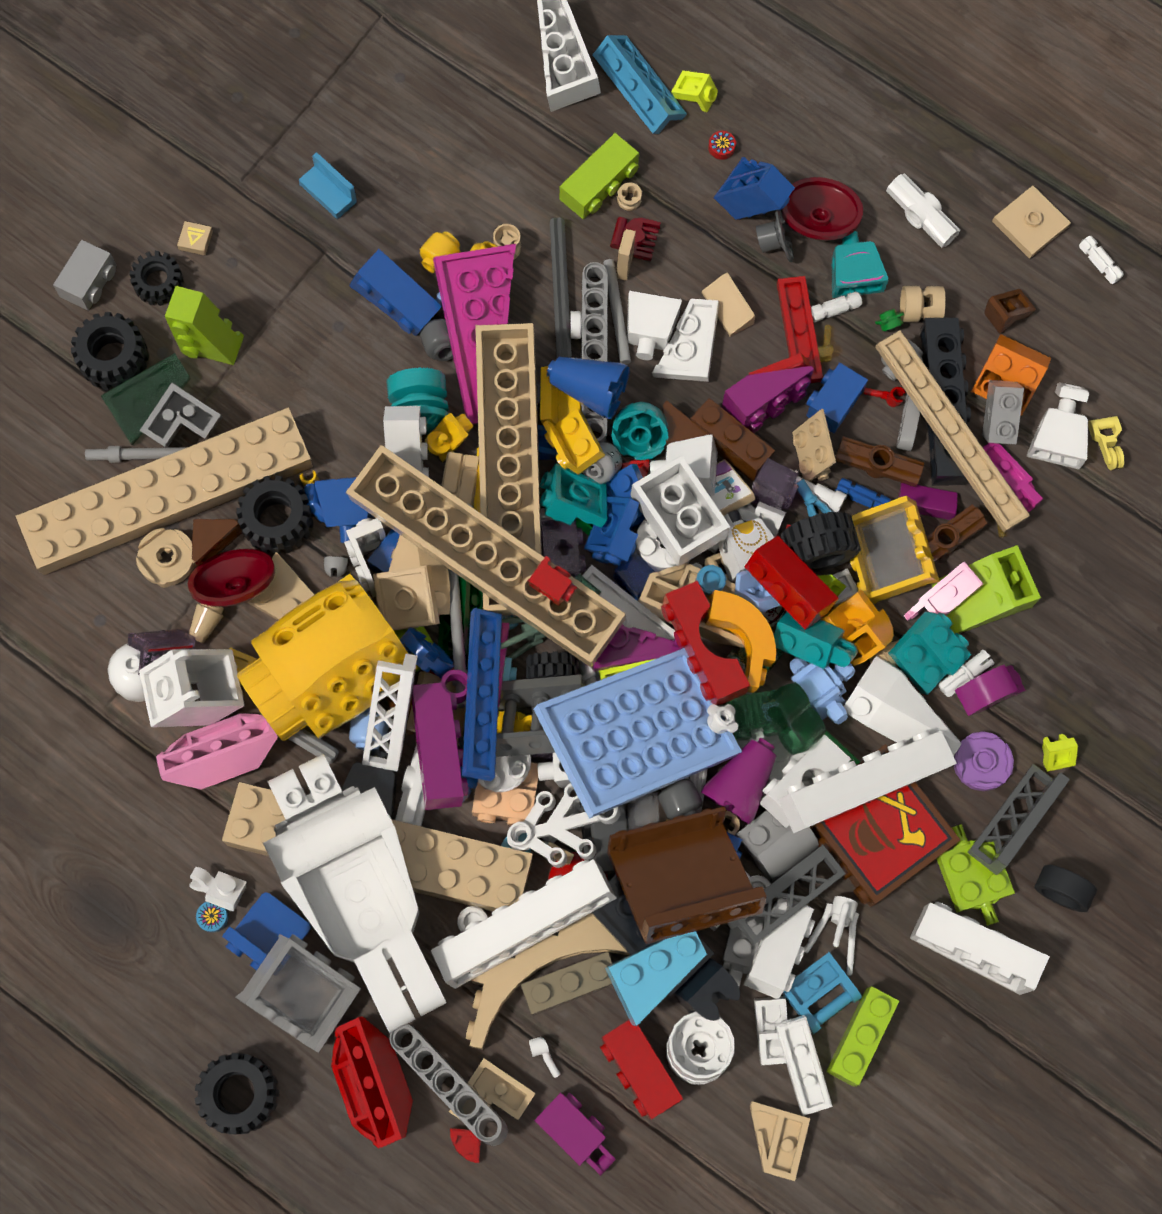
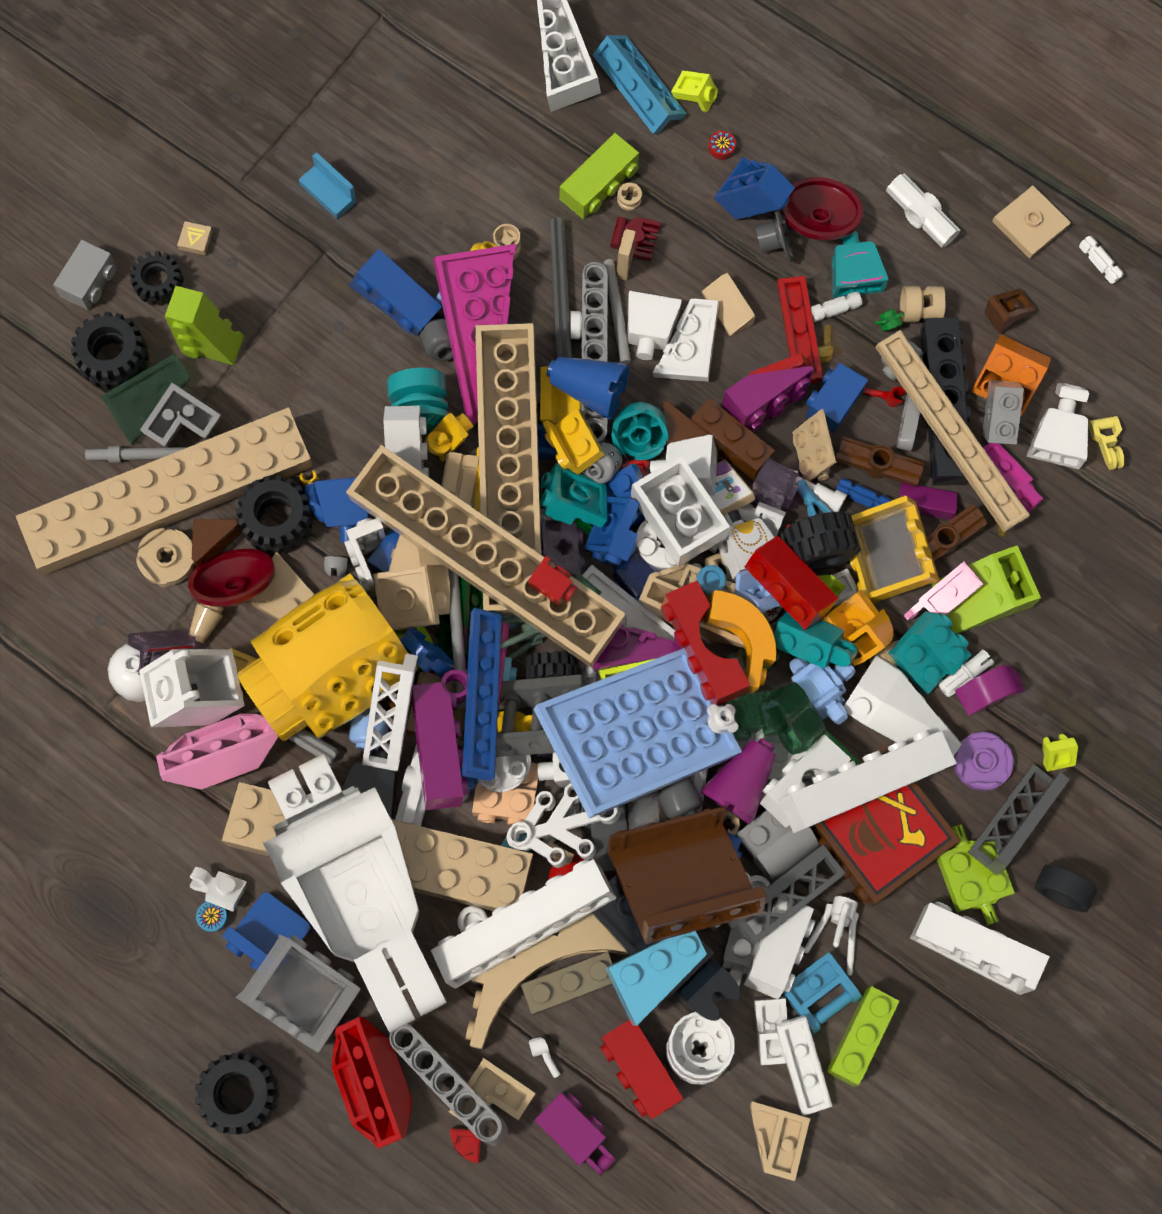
(438, 245): yellow head -> none

